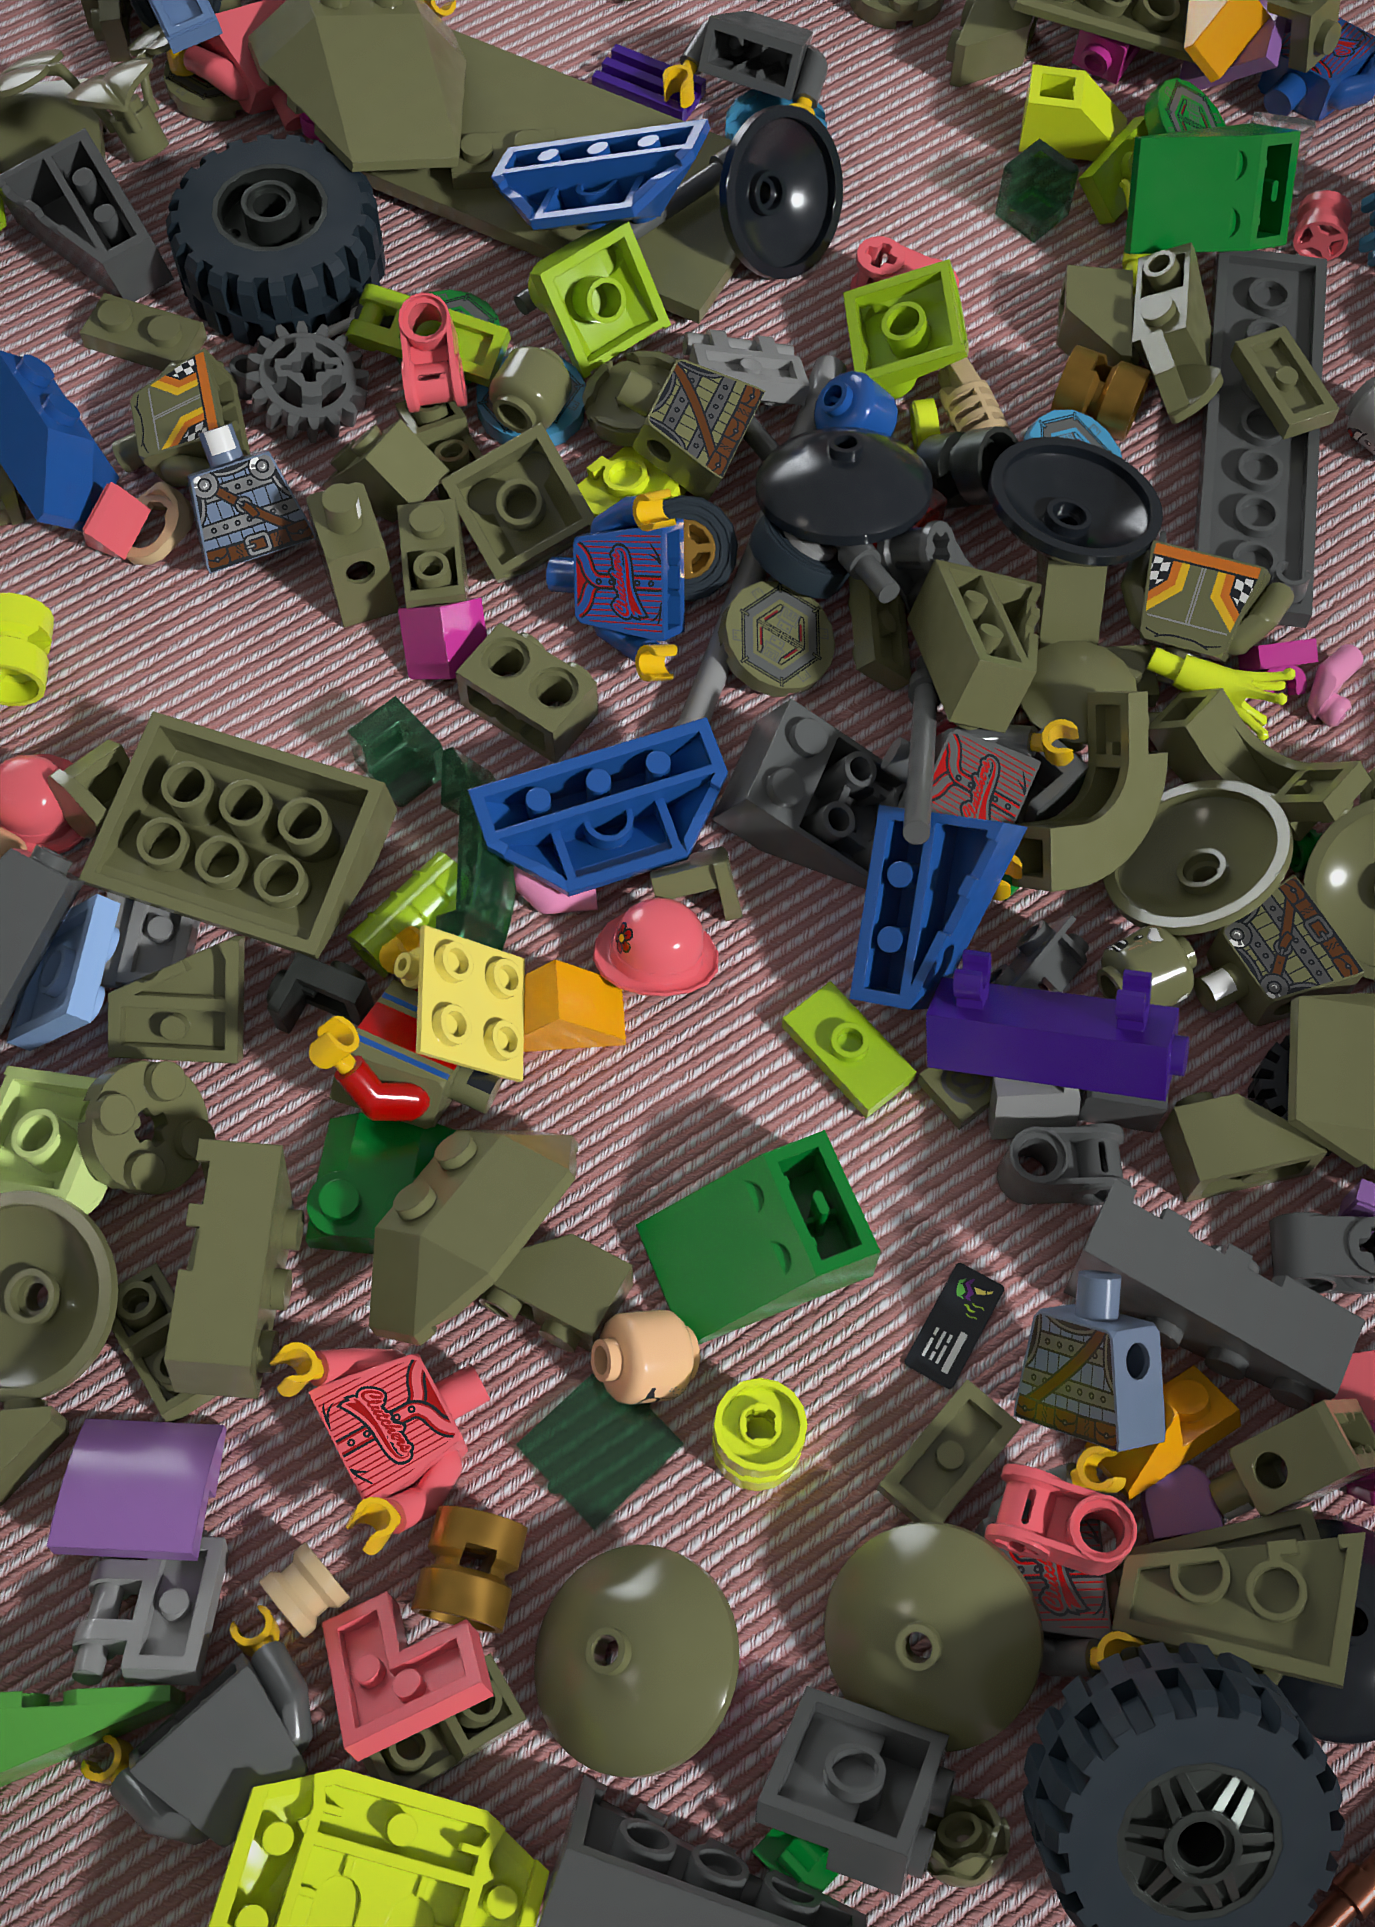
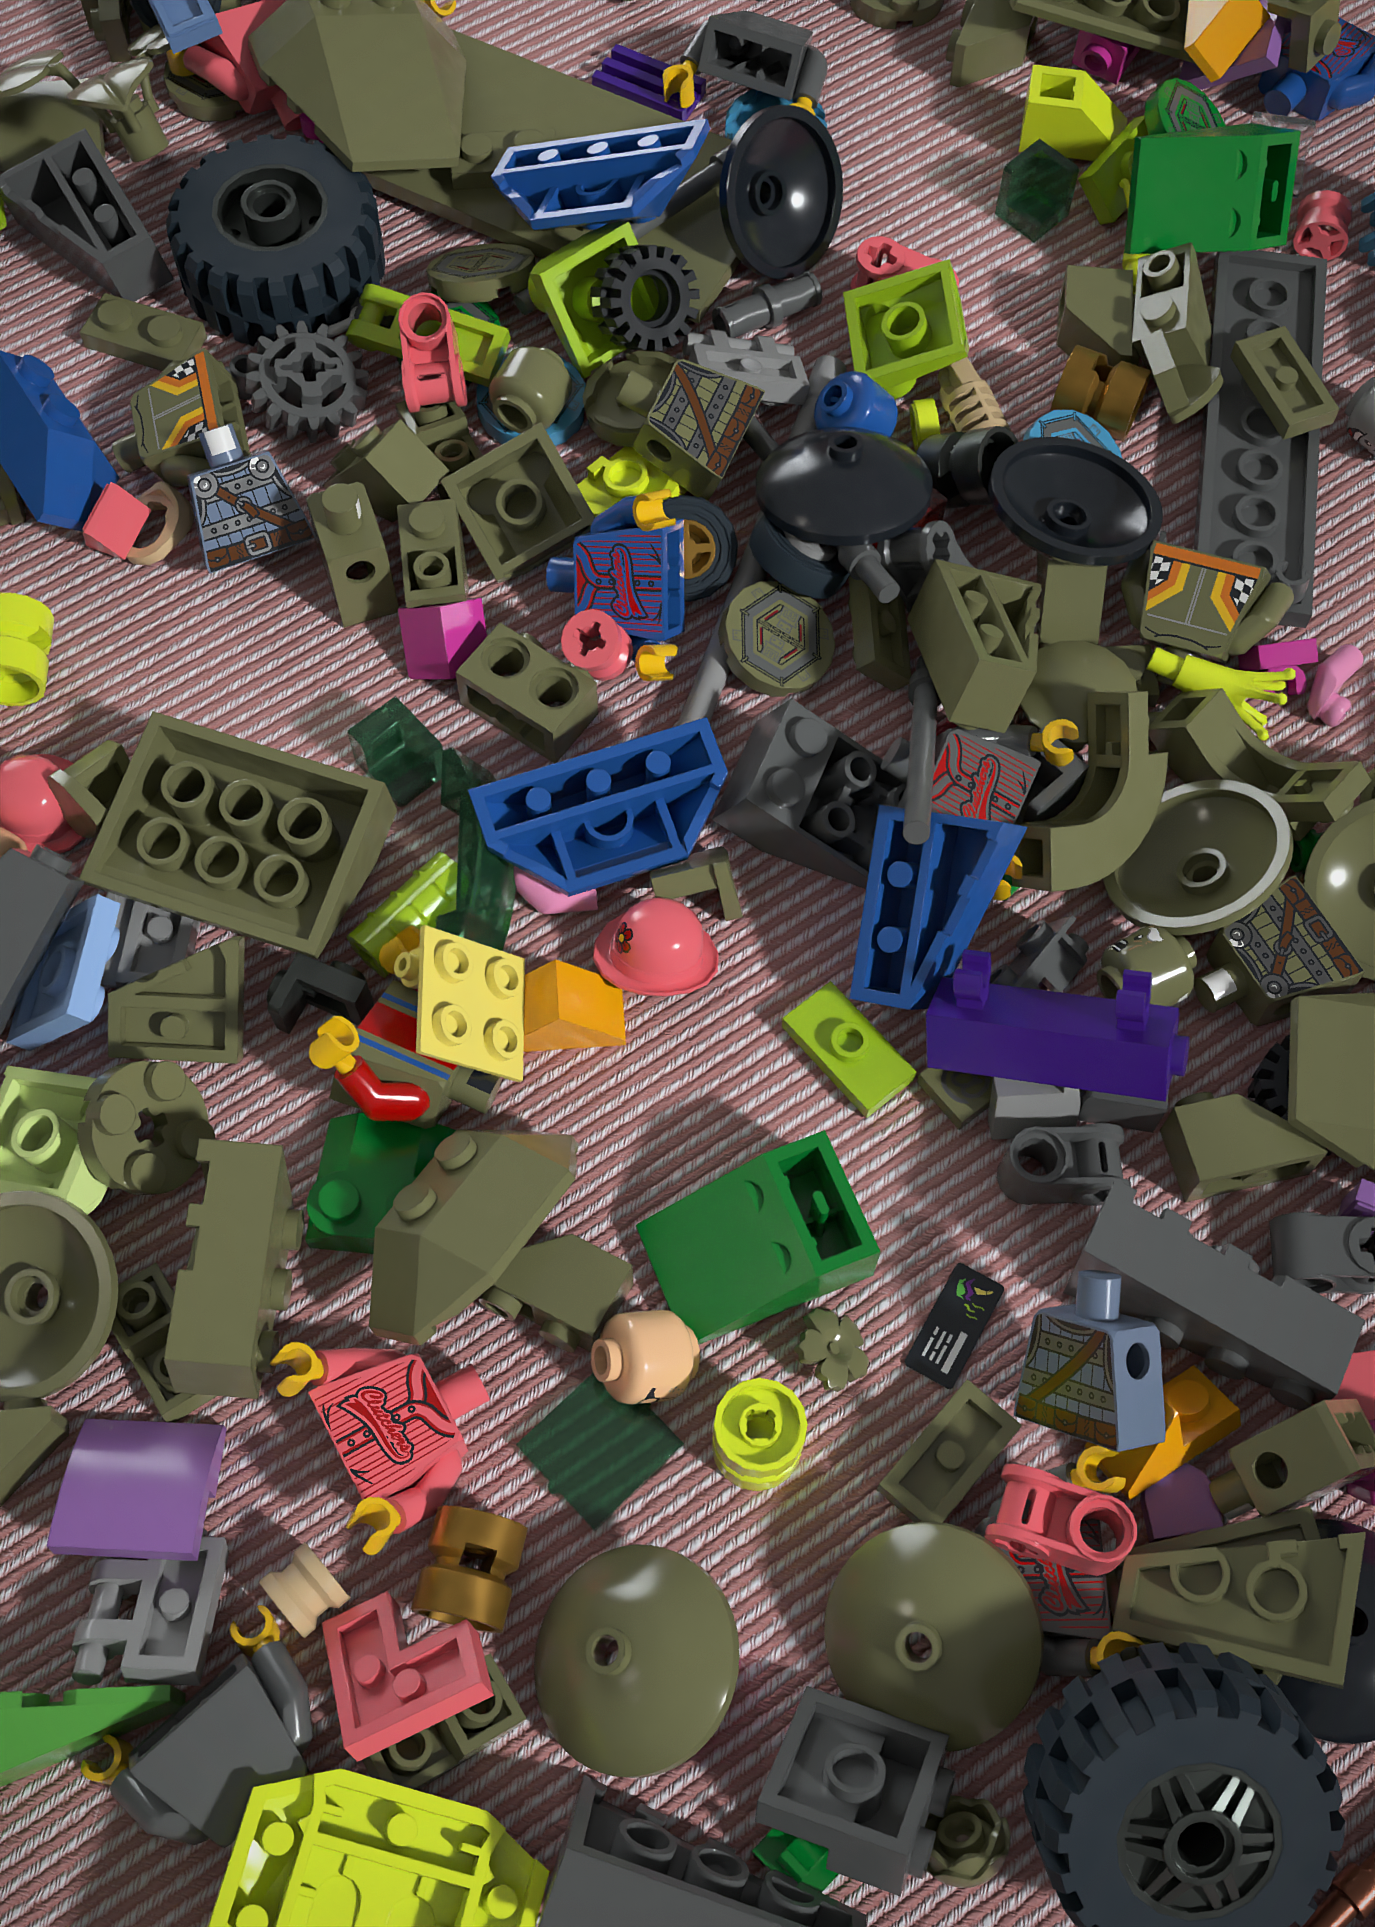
(479, 270): none -> olive tile
(606, 656): none -> coral wheel
(673, 297): none -> black tyre
(768, 305): none -> dark grey pin
(833, 1347): none -> olive plant

